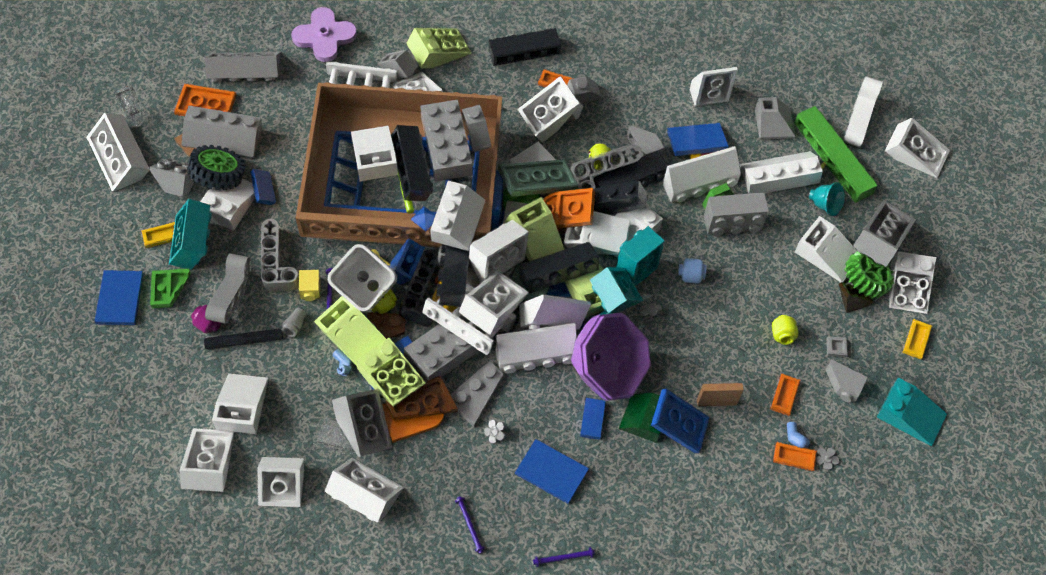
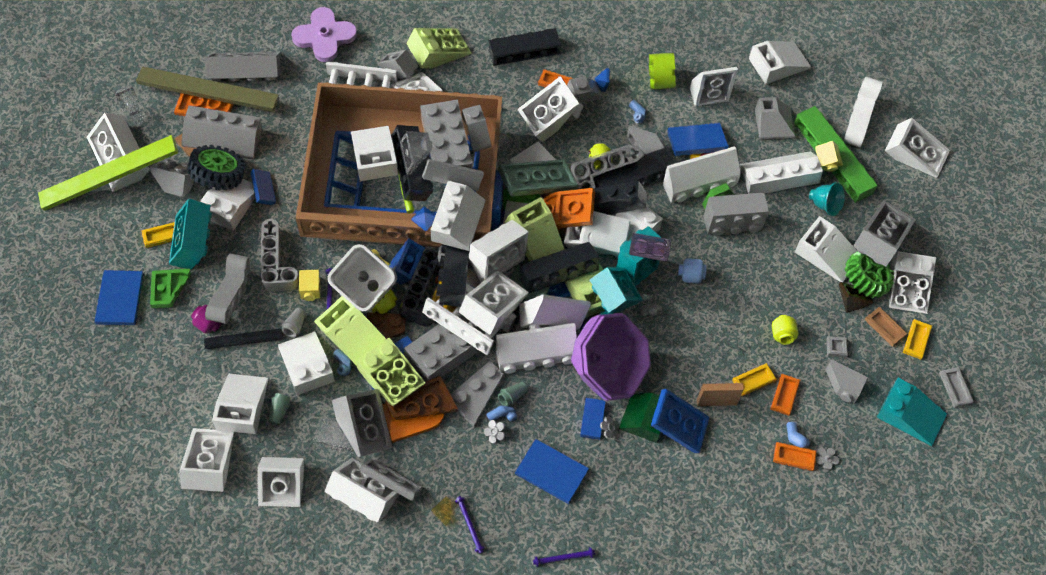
(108, 172): none -> lime tile
(207, 89): none -> olive tile
(279, 406): none -> sand green cone
(306, 363): none -> white slope
(391, 479): none -> light grey tile
(415, 149): none -> clear slope
(443, 511): none -> clear yellow tile
(445, 172): none -> light grey tile
(502, 411): none -> medium blue arm
(510, 395): none -> sand green cone
(603, 80): none -> blue slope
(610, 428): none -> light grey plant
(640, 112): none -> medium blue arm
(650, 247): none -> clear purple slope
(662, 71): none -> lime brick
(755, 379): none -> yellow tile
(777, 60): none -> white slope
(829, 156): none -> light yellow brick
(885, 326): none -> medium nougat tile
(956, 387): none -> light grey tile

